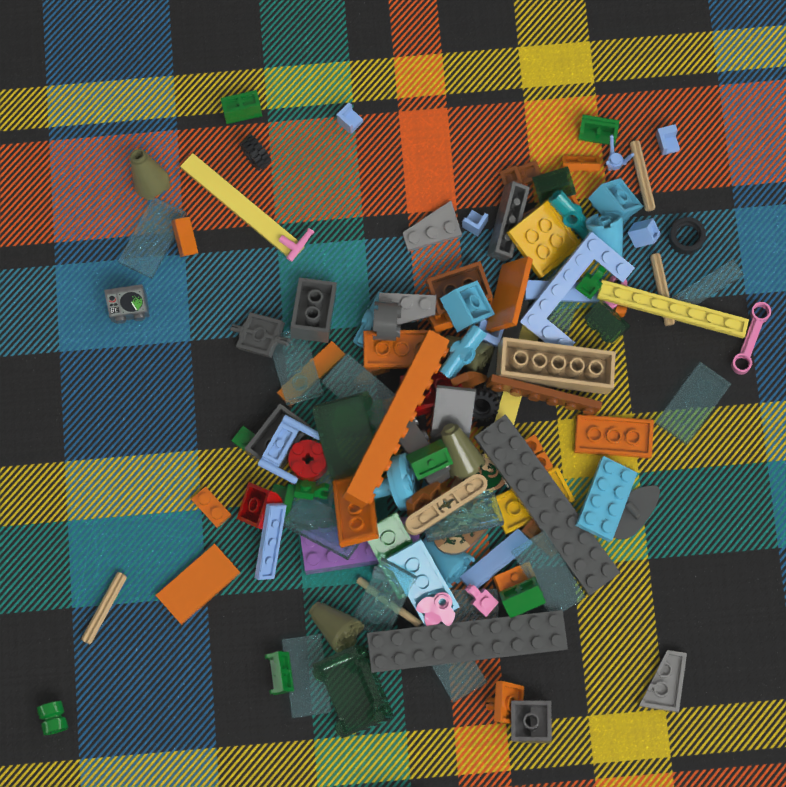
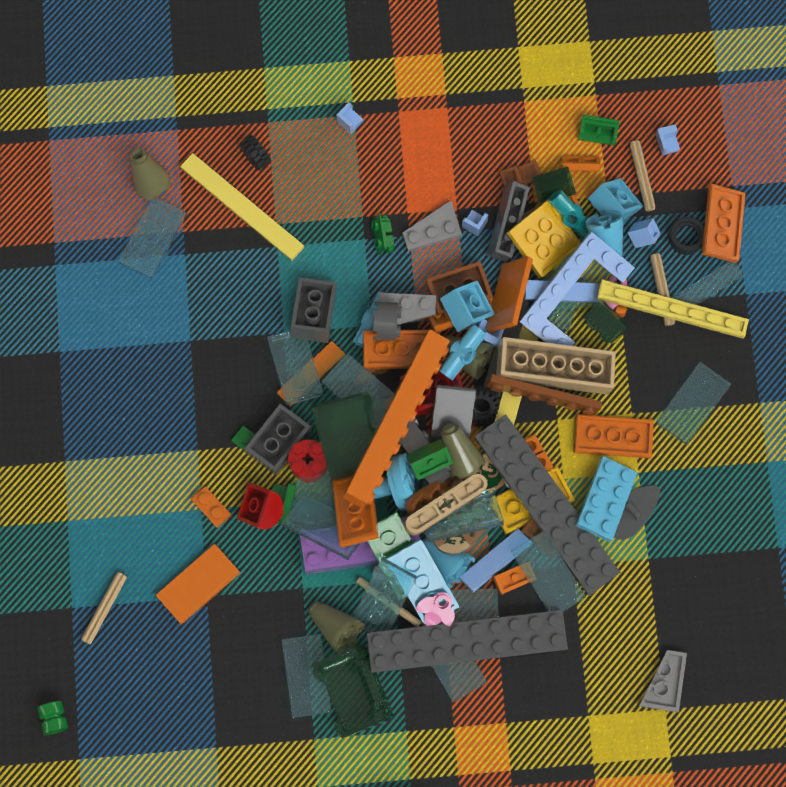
(127, 303): slope -> none
(184, 236): orange slope -> none
(241, 107): green hinge -> none
(260, 335): dark grey plate -> none
(270, 541): light blue tile -> none
(281, 444): light blue plate -> none
(281, 672): green hinge -> none
(295, 248): bright pink piece -> none
(308, 490): green plate -> none
(382, 242): none -> green hinge
(469, 379): dark orange slope -> none
(482, 601): bright pink plate -> none
(501, 704): orange tile -> none
(522, 597): green hinge -> none
(531, 721): flat silver slope -> none
(590, 283): green plate -> none
(616, 160): light blue plant -> none
(723, 223): none -> orange tile
(751, 338): bright pink piece -> none

